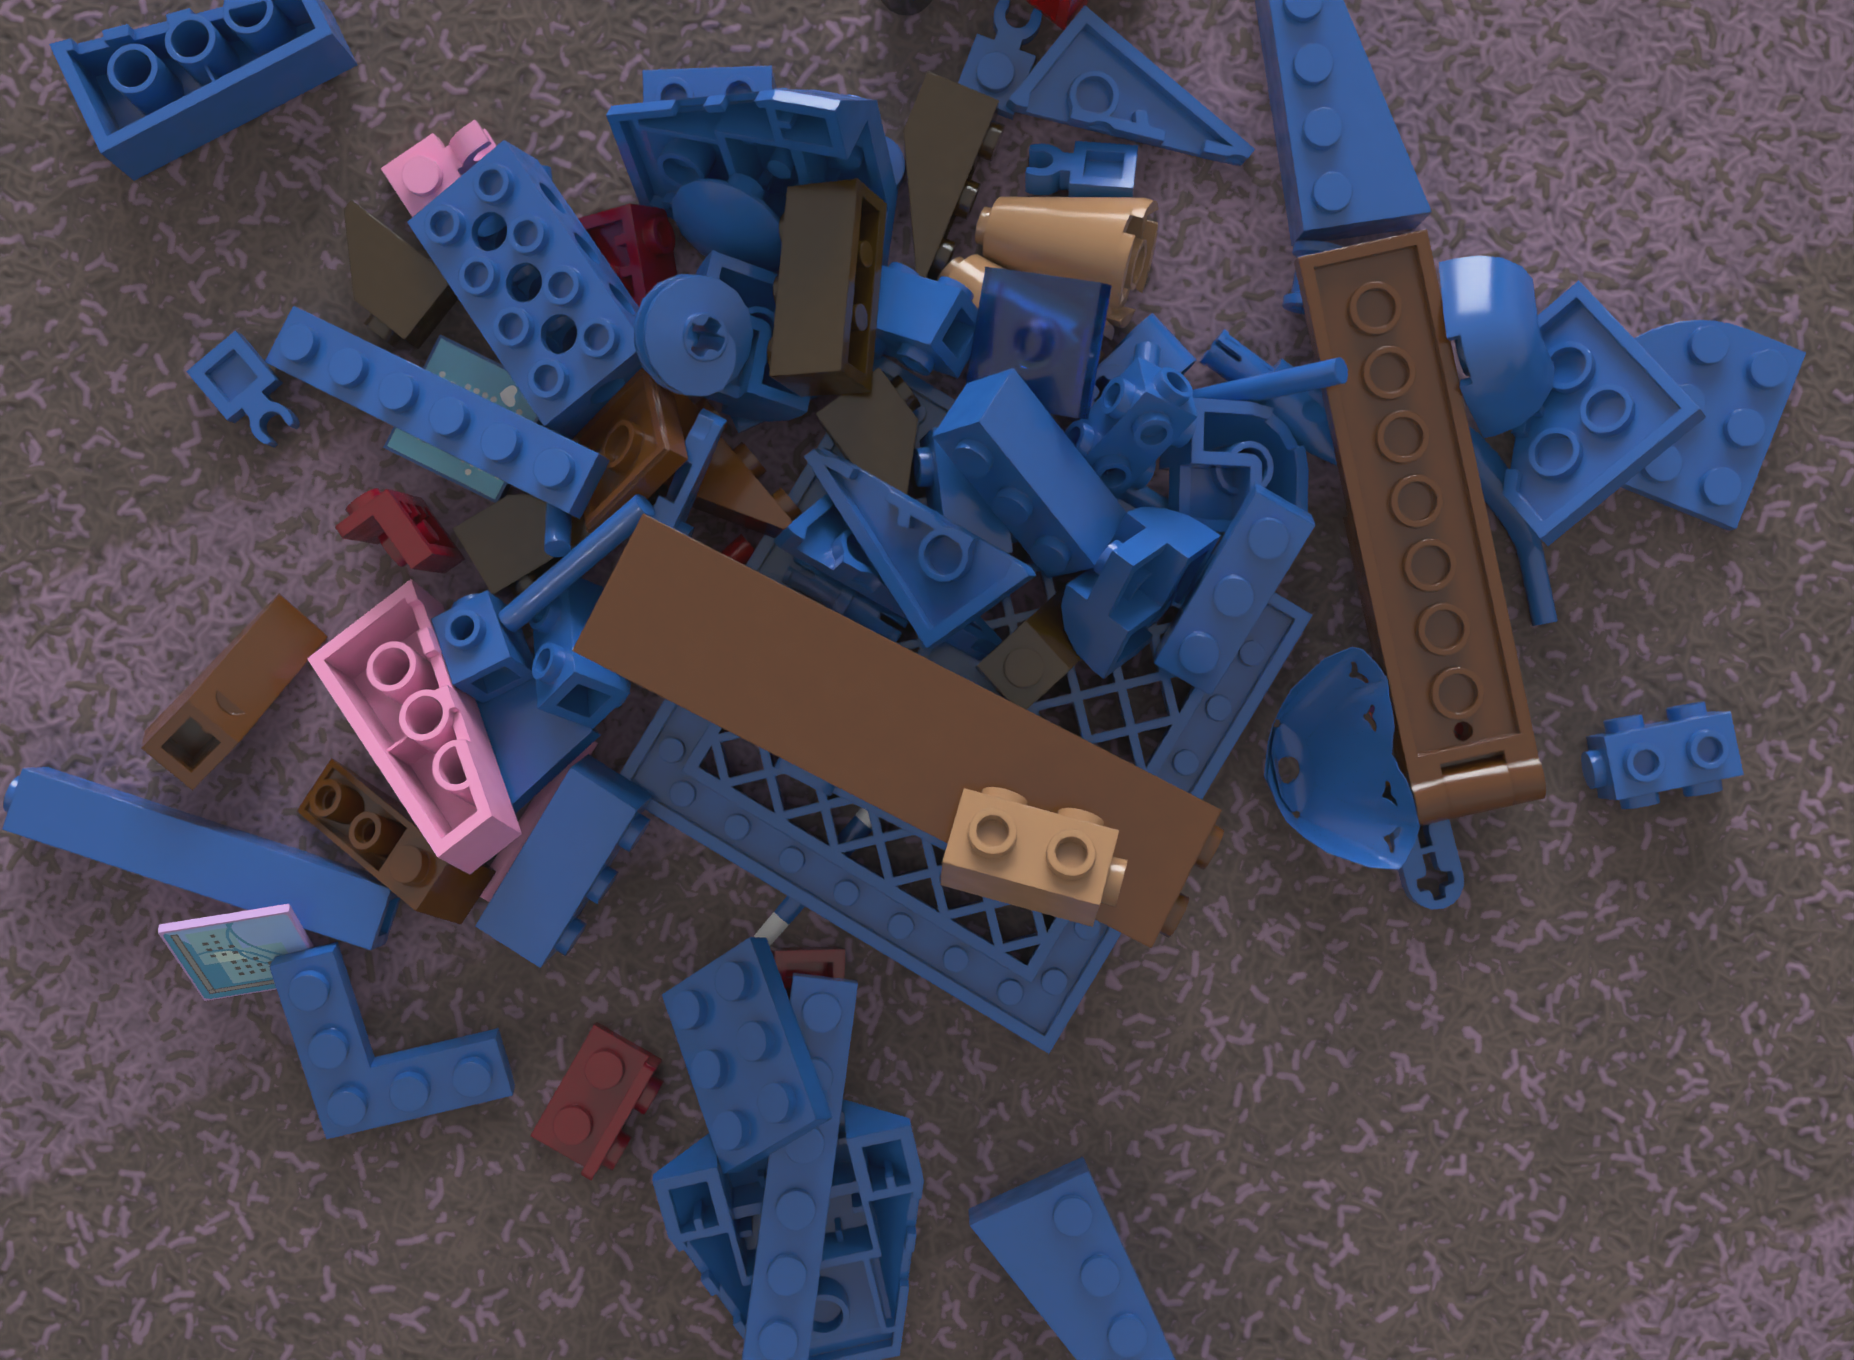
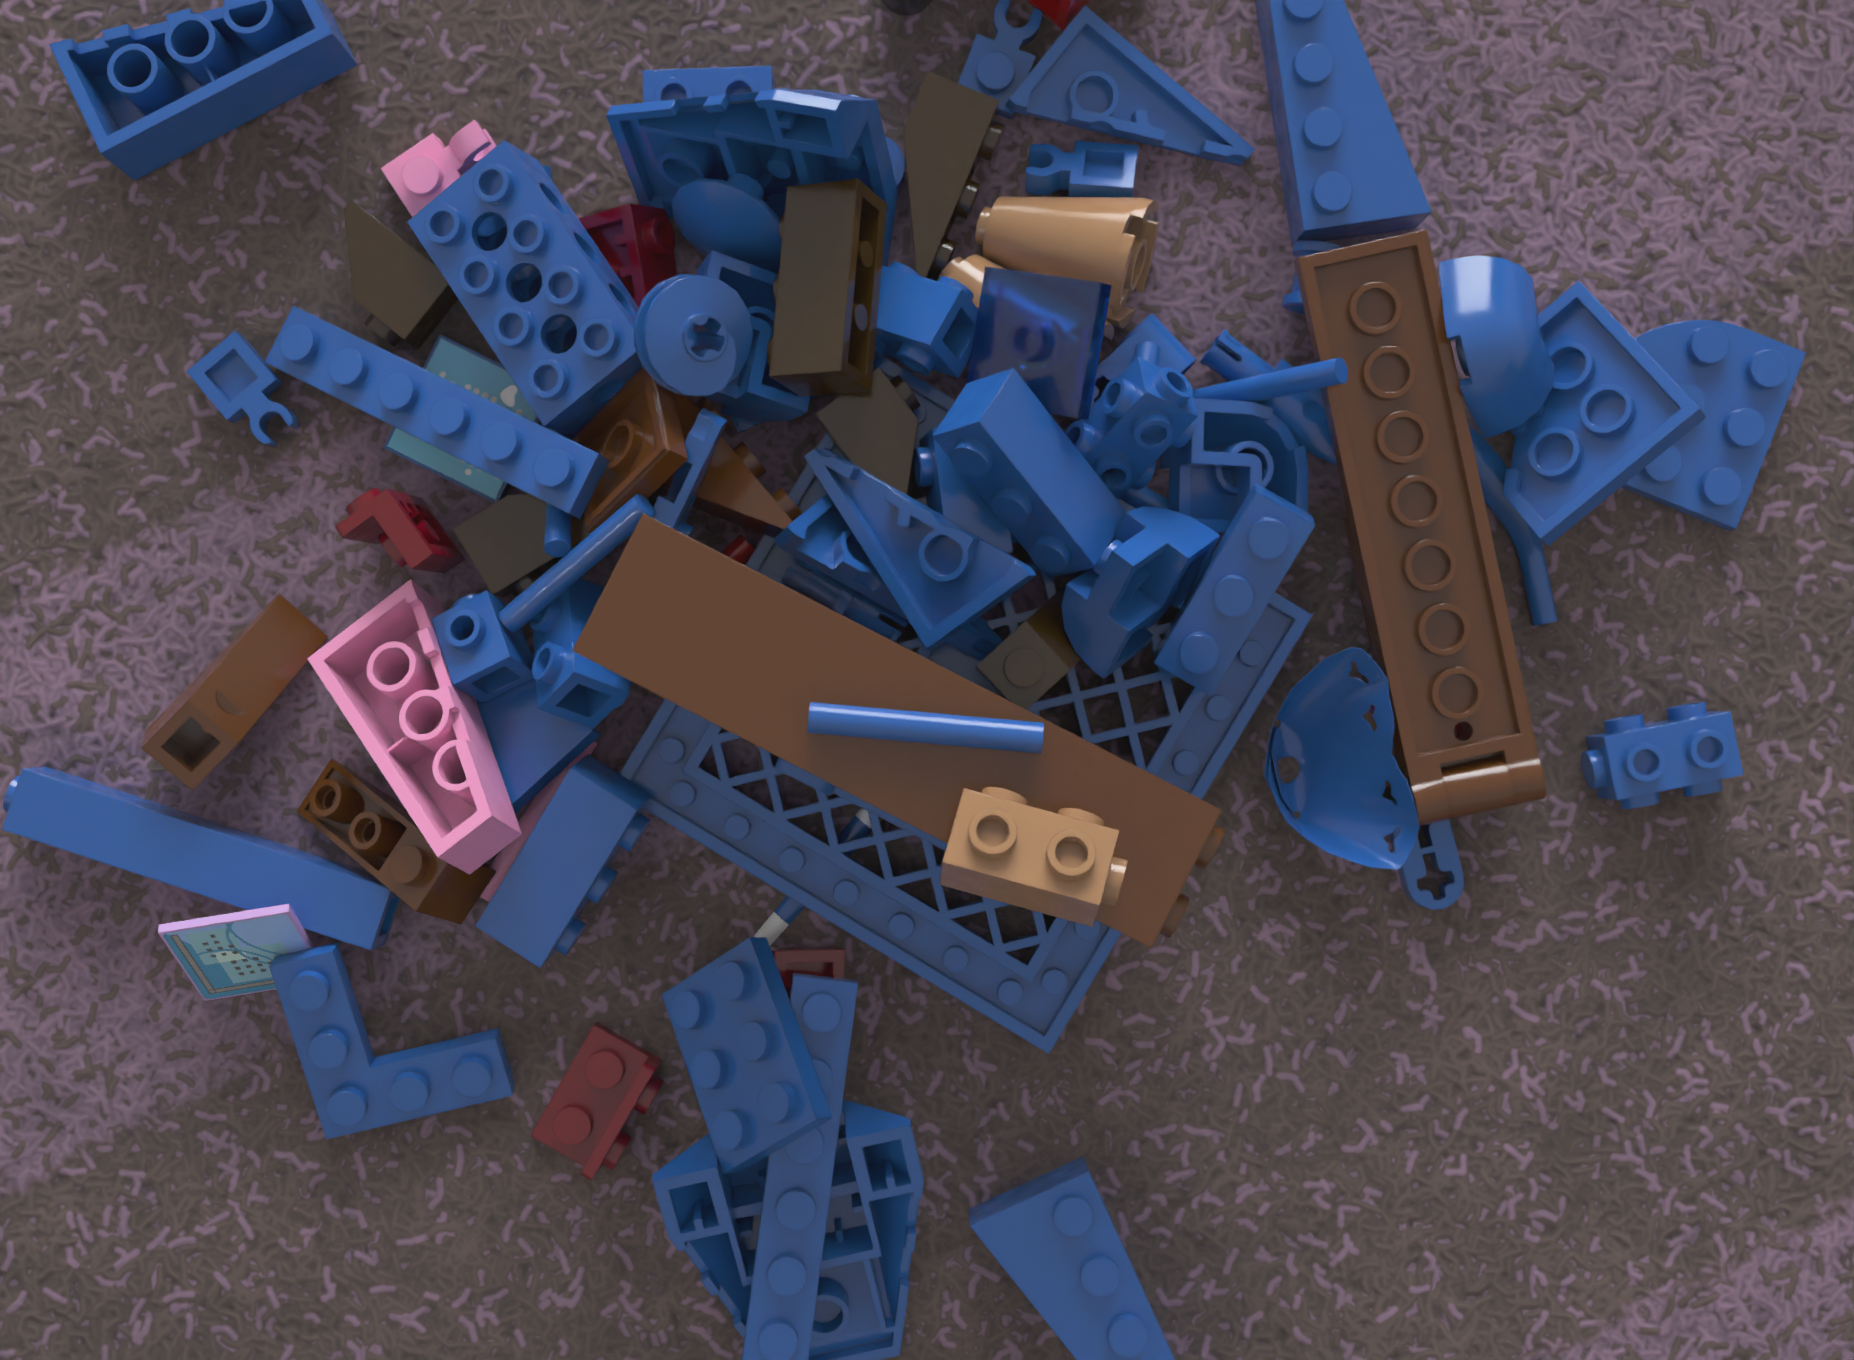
(925, 727): none -> blue bar

